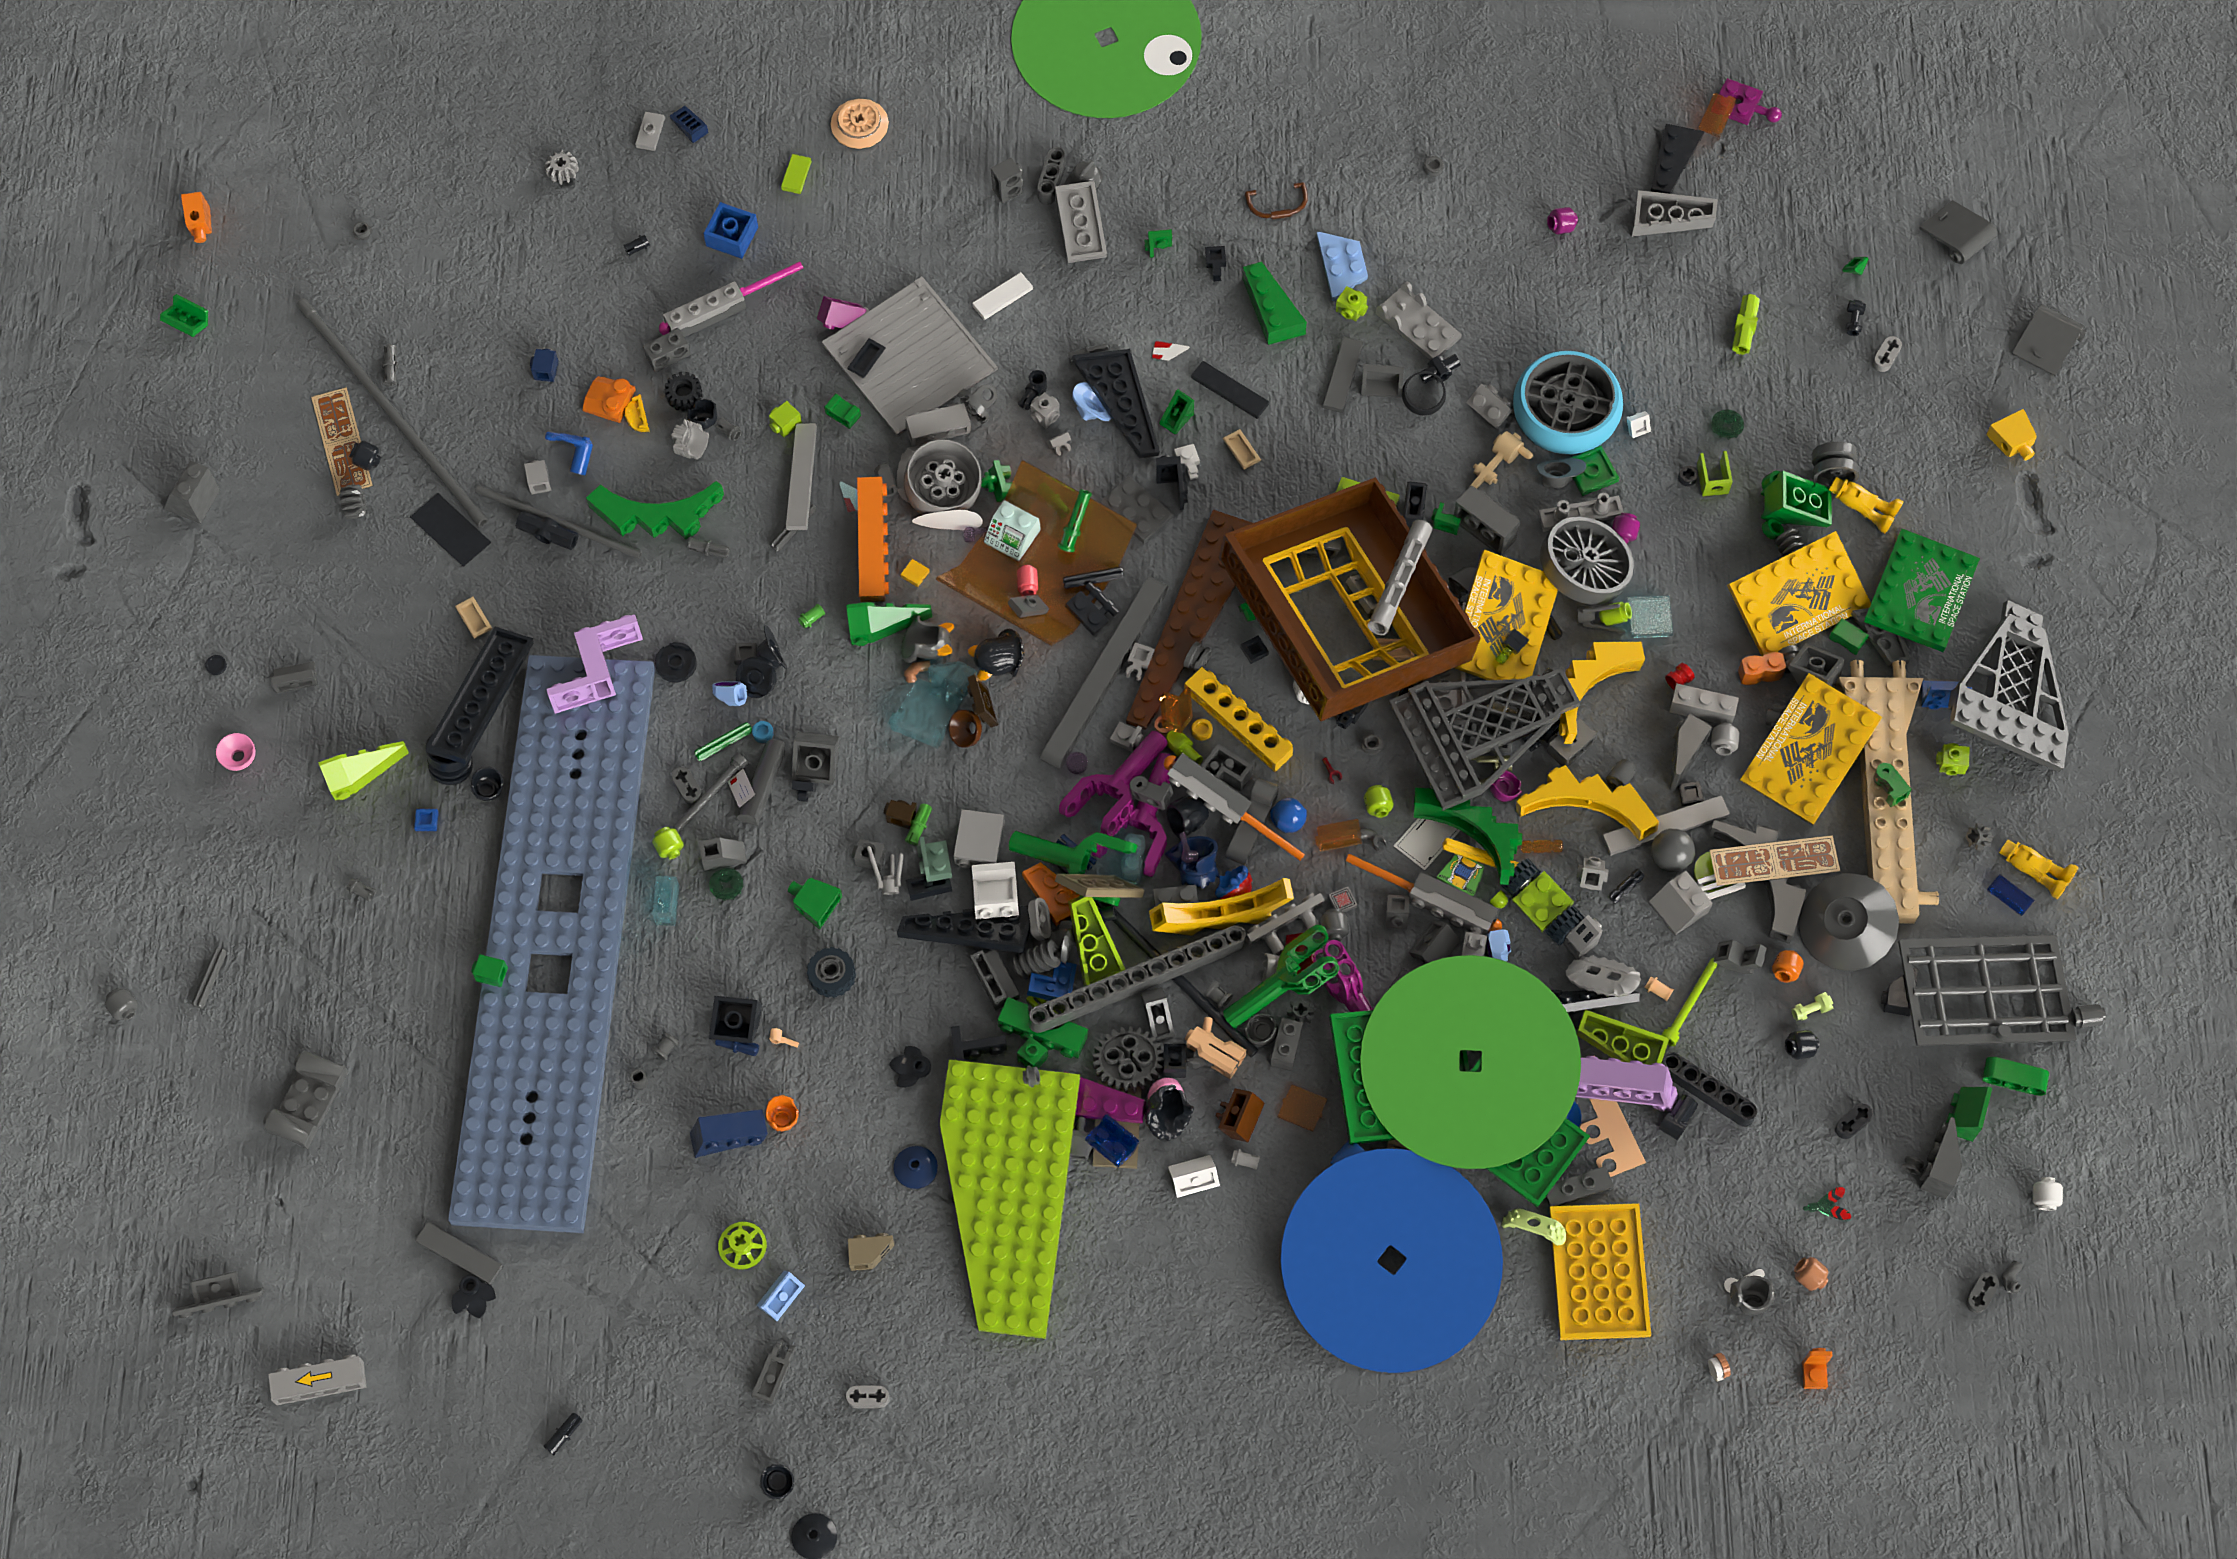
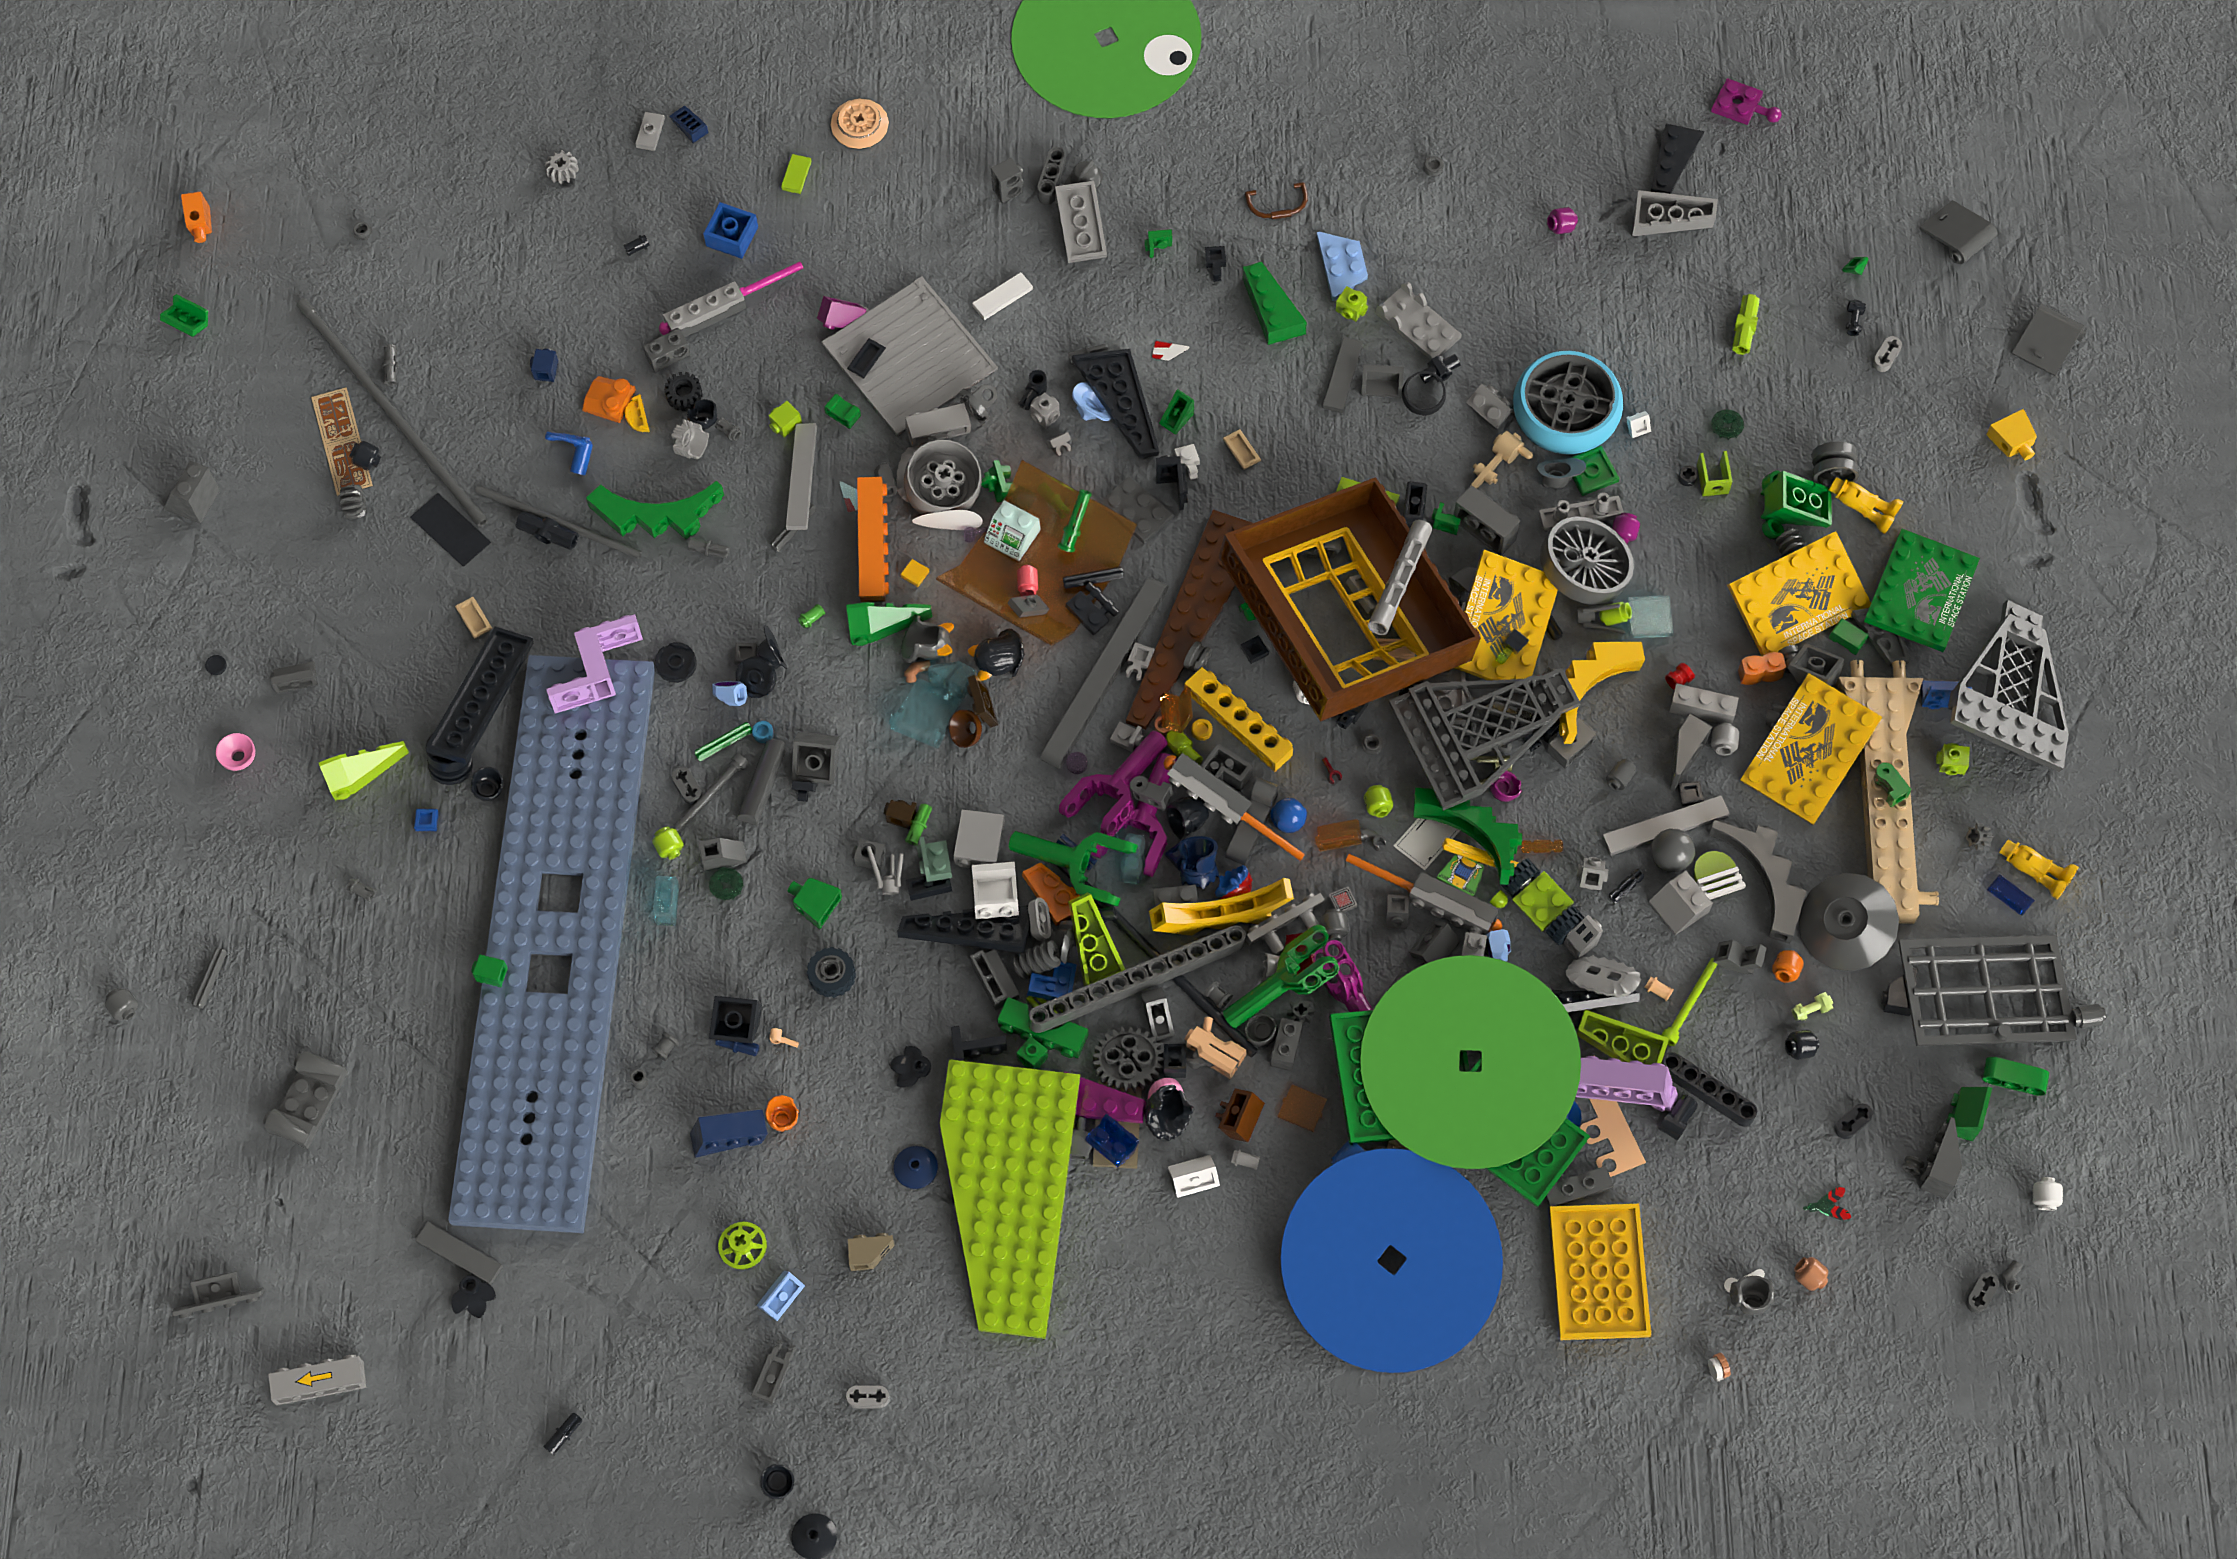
(537, 477): light grey brick -> none
(741, 788): white sticker -> none
(1031, 1076): dark grey plate -> none
(1099, 885): dark tan tile -> none
(1187, 855): clear purple hand -> none
(1230, 389): black tile -> none
(1548, 1227): yellowish green piece -> none
(1592, 793): yellow arch -> none
(1717, 114): clear orange panel -> none
(1774, 860): sticker -> none
(1815, 1369): orange bracket -> none

